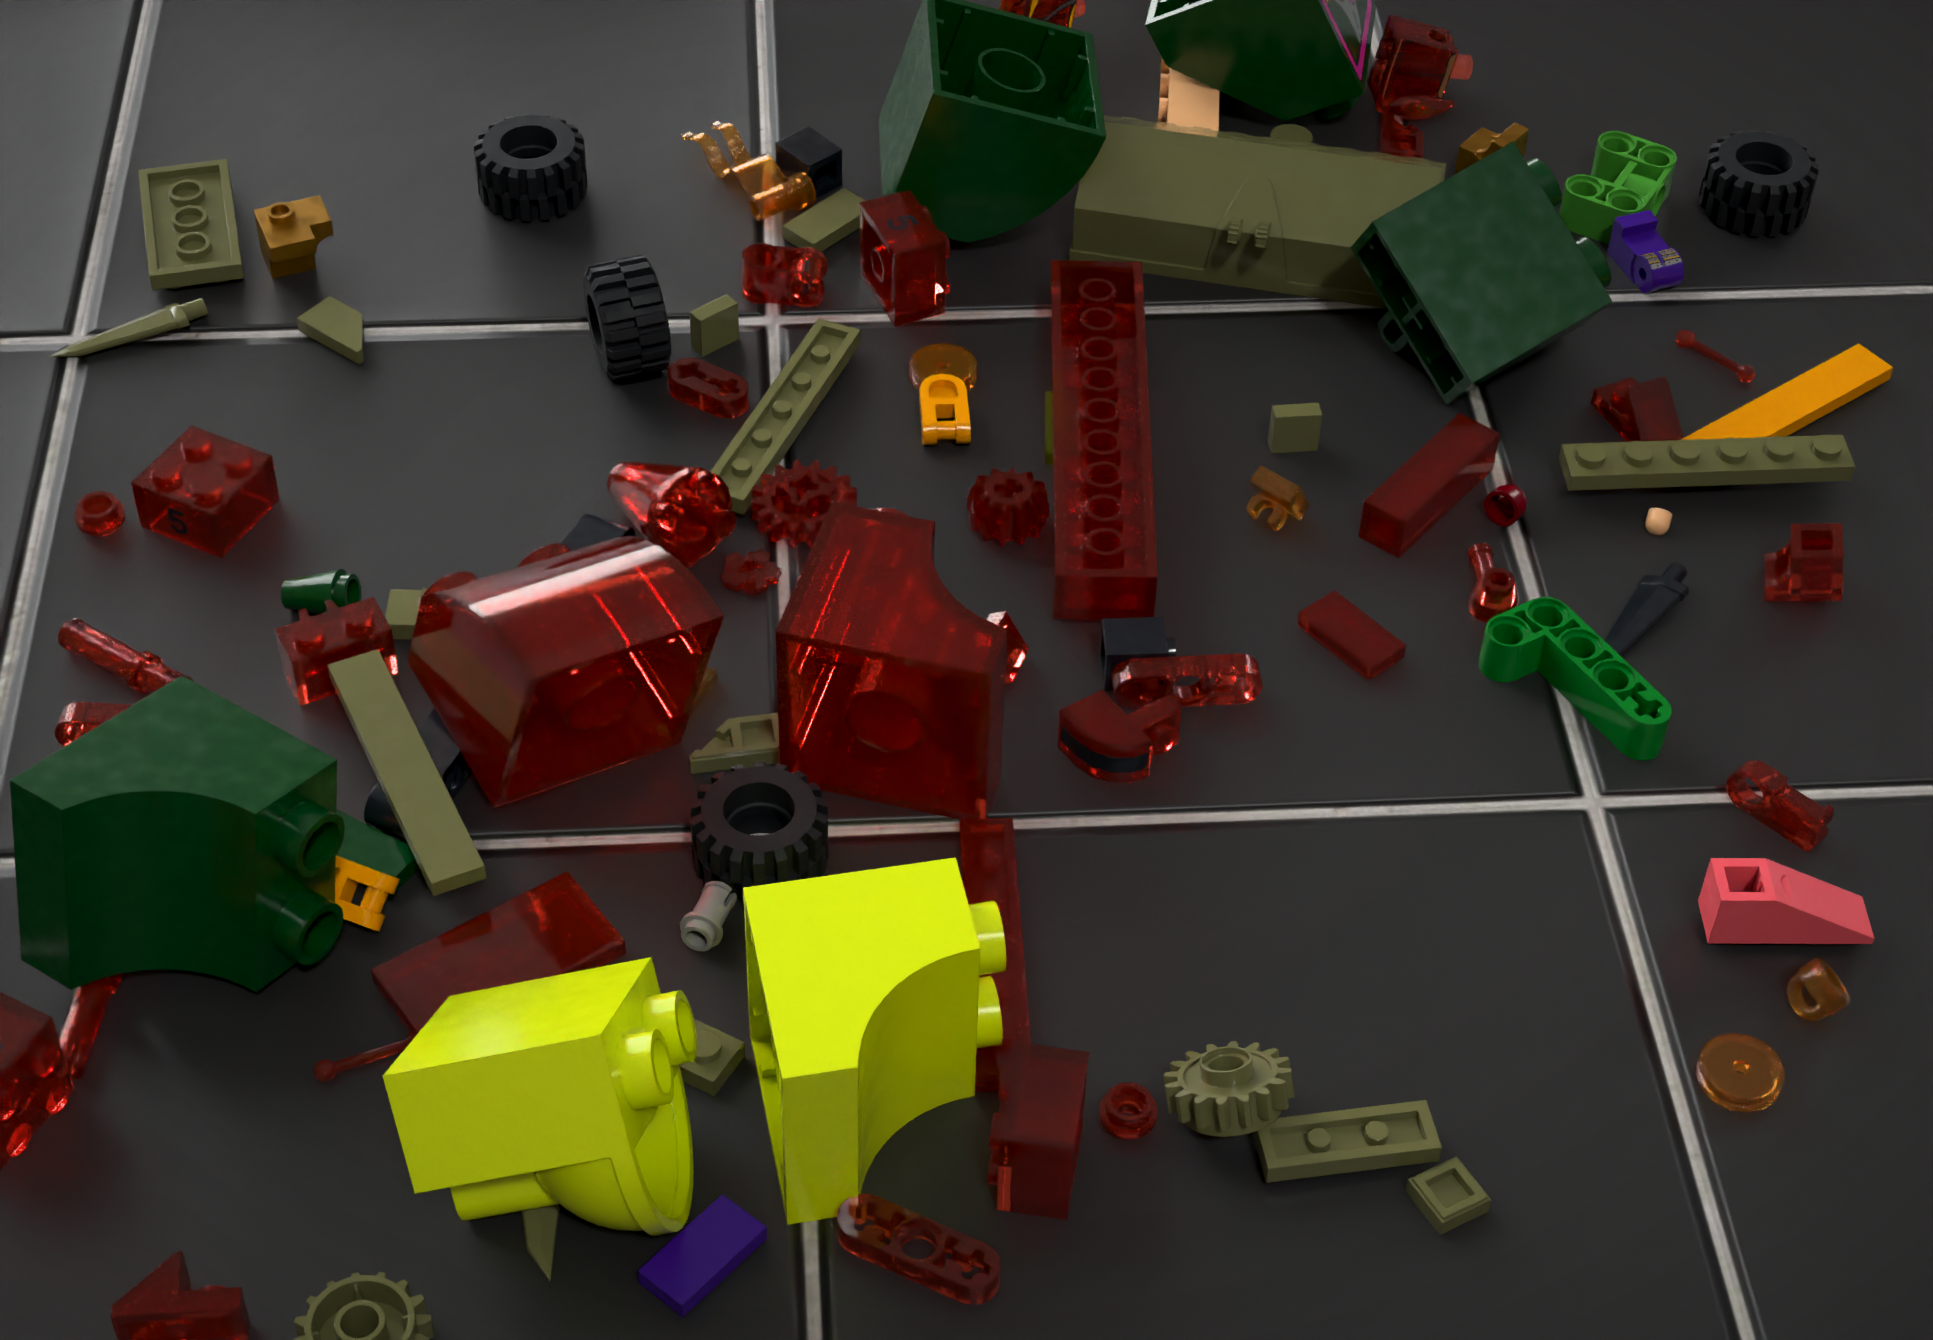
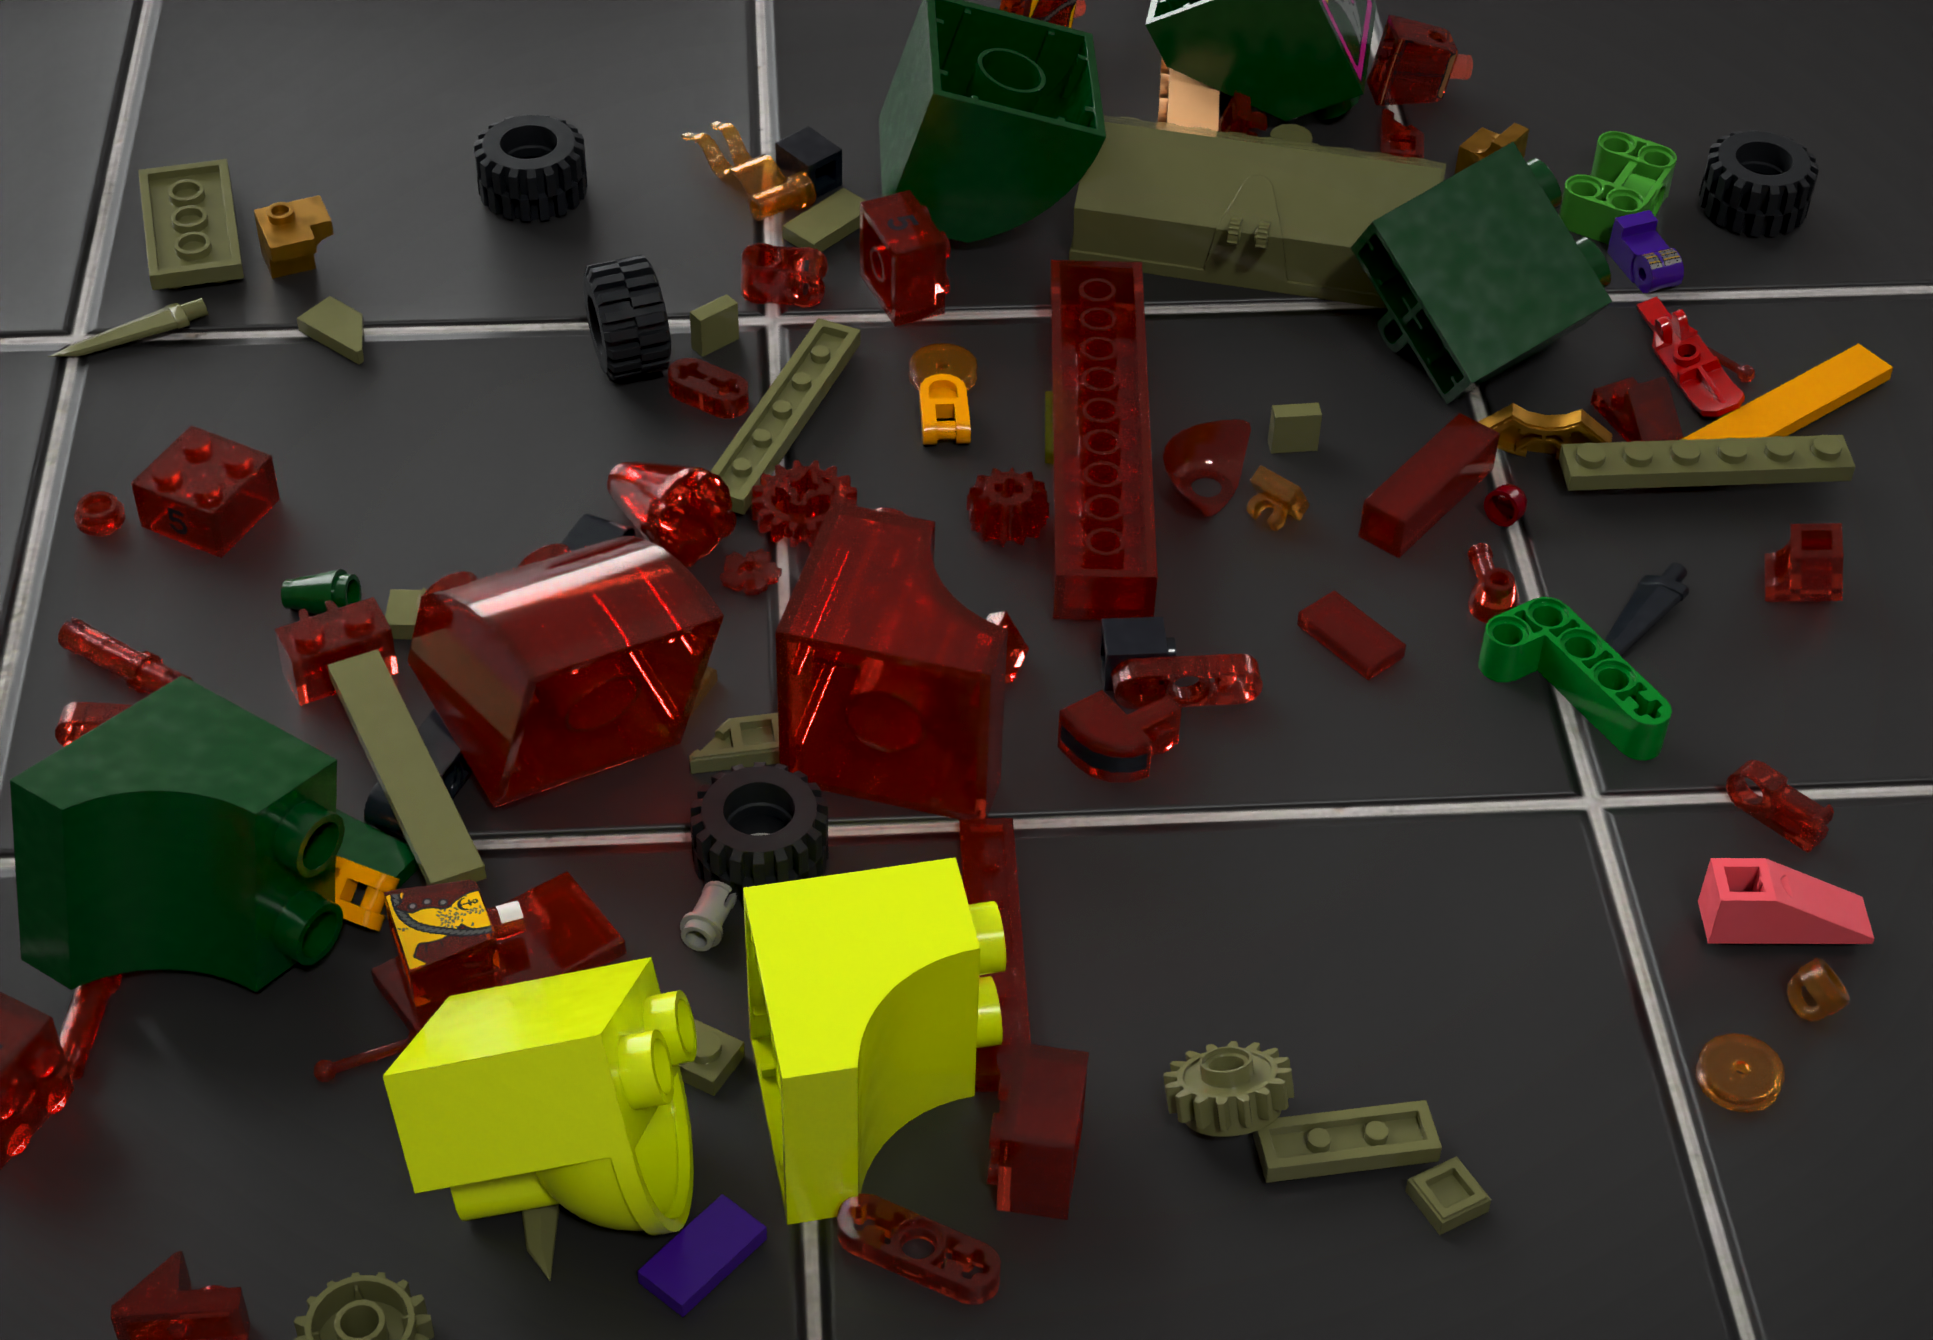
(448, 936): none -> clear red torso
(1132, 1099): clear red plate -> none
(1207, 451): none -> clear red piece
(1239, 117): none -> clear red tile
(1414, 106): clear red bar -> none
(1542, 433): none -> pearl gold tile
(1658, 521): light nougat piece -> none
(1697, 376): none -> red piece

